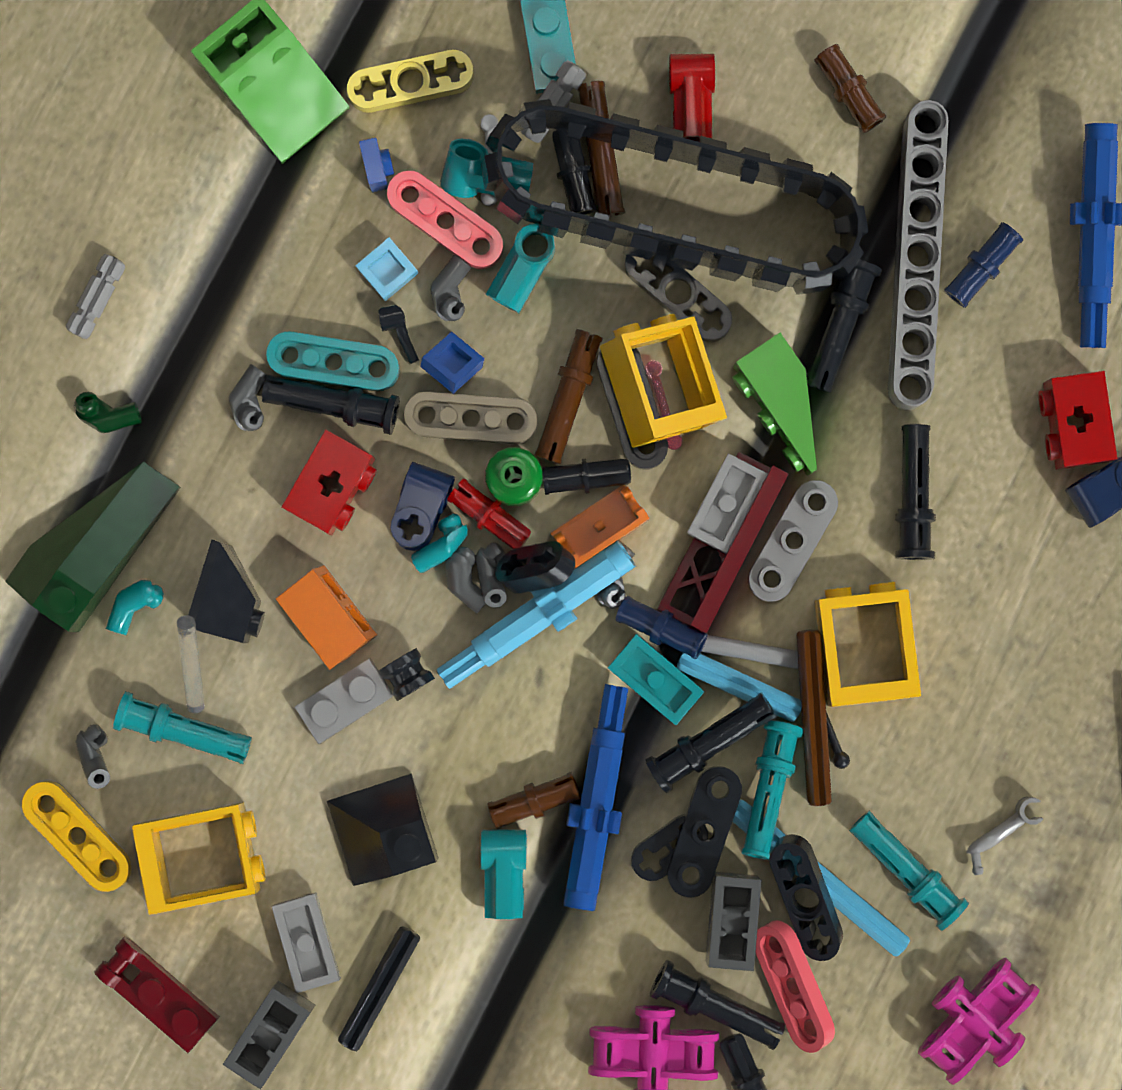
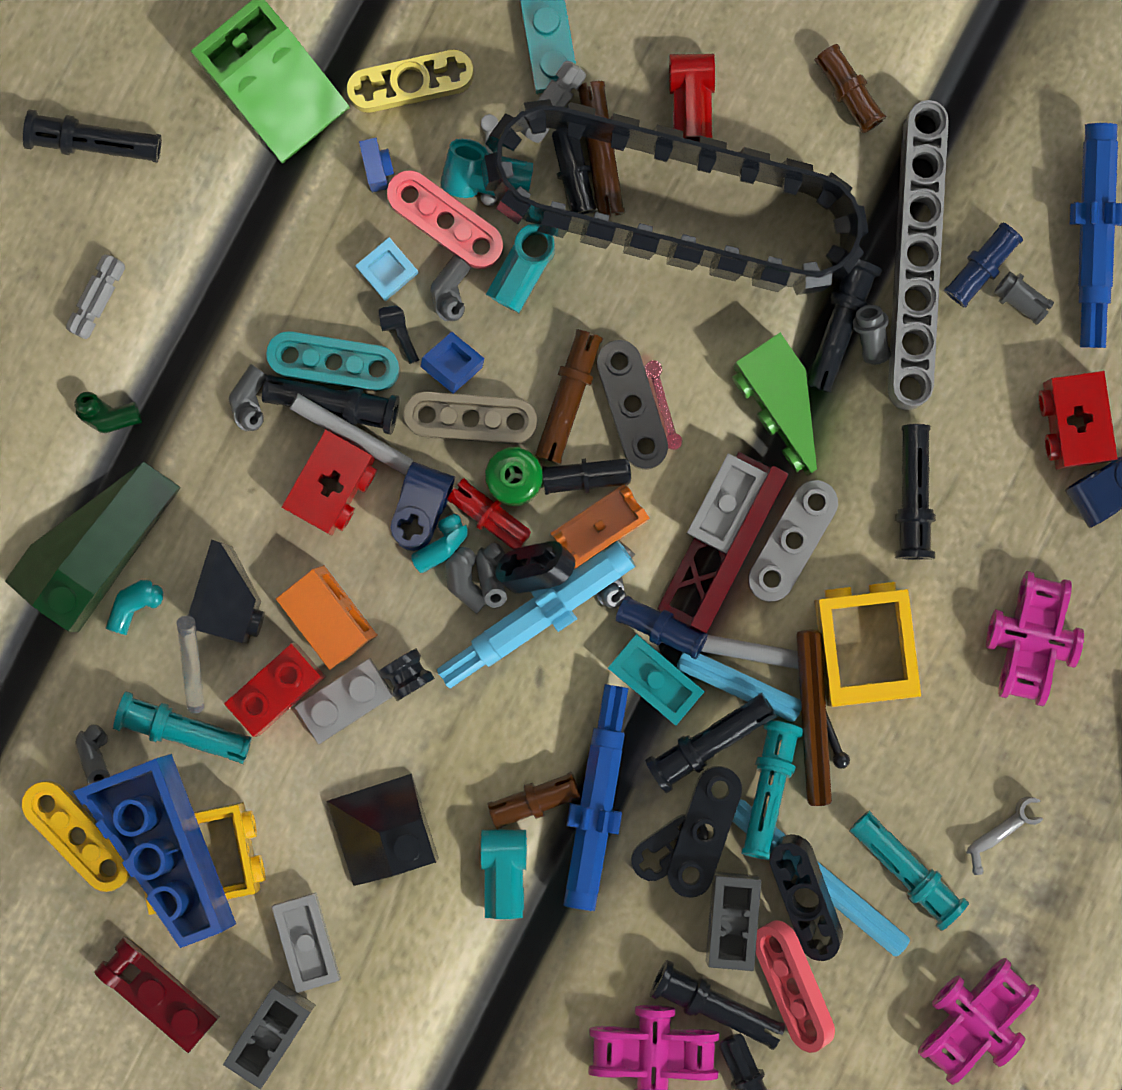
(71, 136): none -> black pin
(162, 847): none -> blue wedge
(274, 690): none -> red brick
(351, 433): none -> light grey bar
(379, 988): black axle -> none
(692, 370): yellow window -> none
(709, 306): black beam -> none
(871, 326): none -> dark grey pin
(1023, 297): none -> dark grey pin
(1032, 655): none -> dark pink axle

